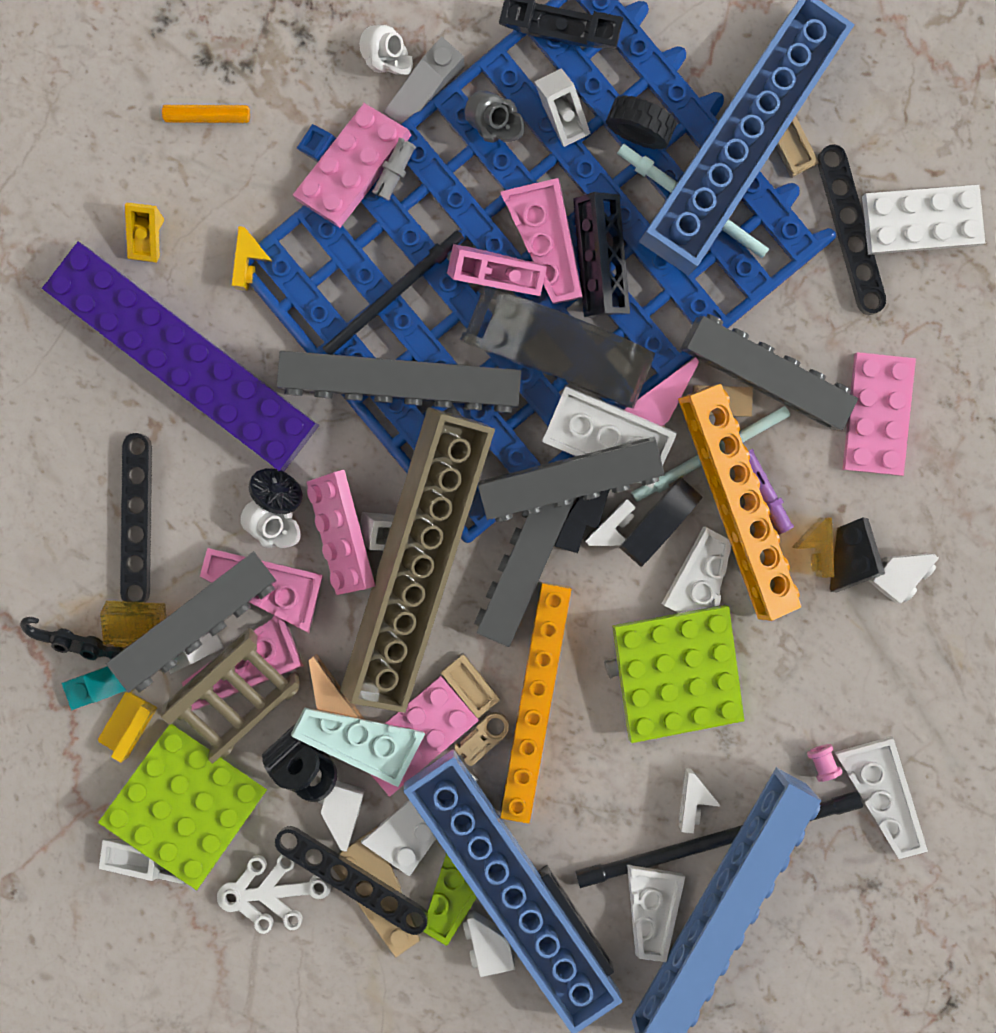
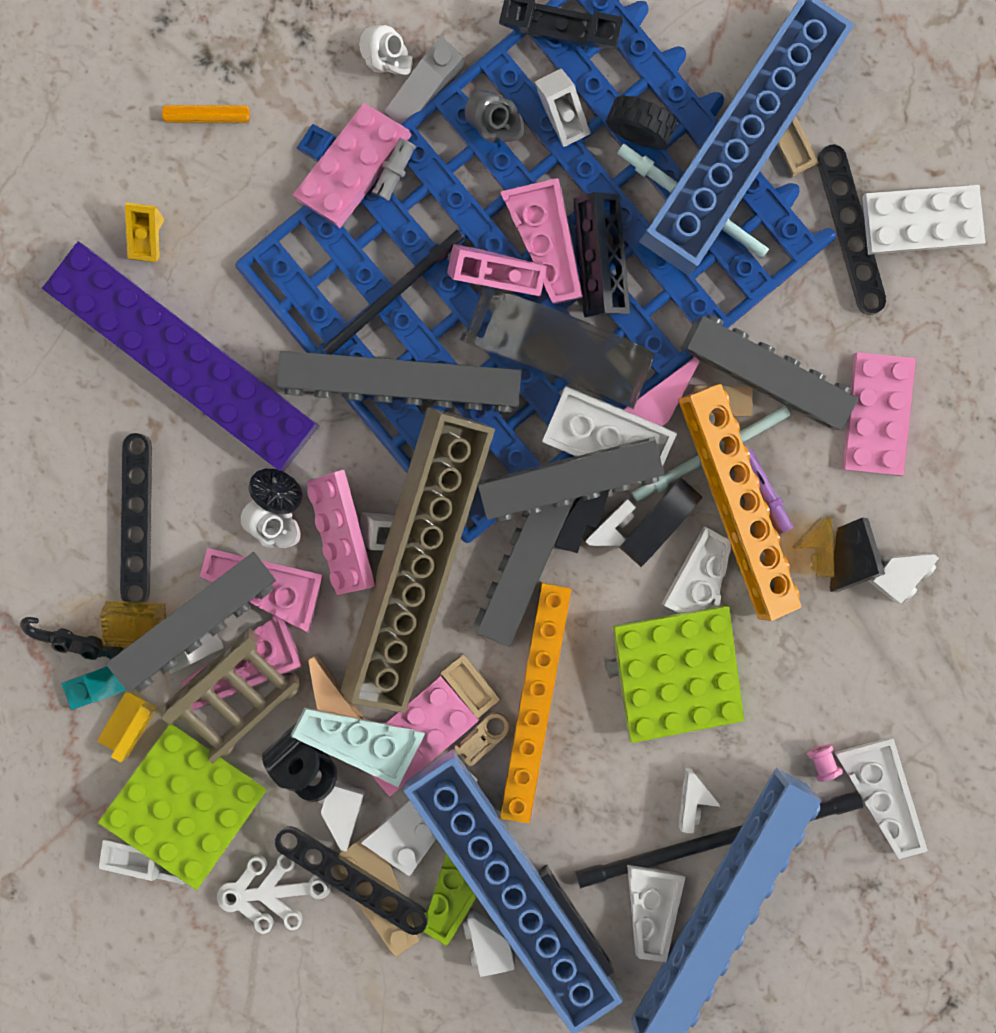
(246, 249): yellow slope -> none

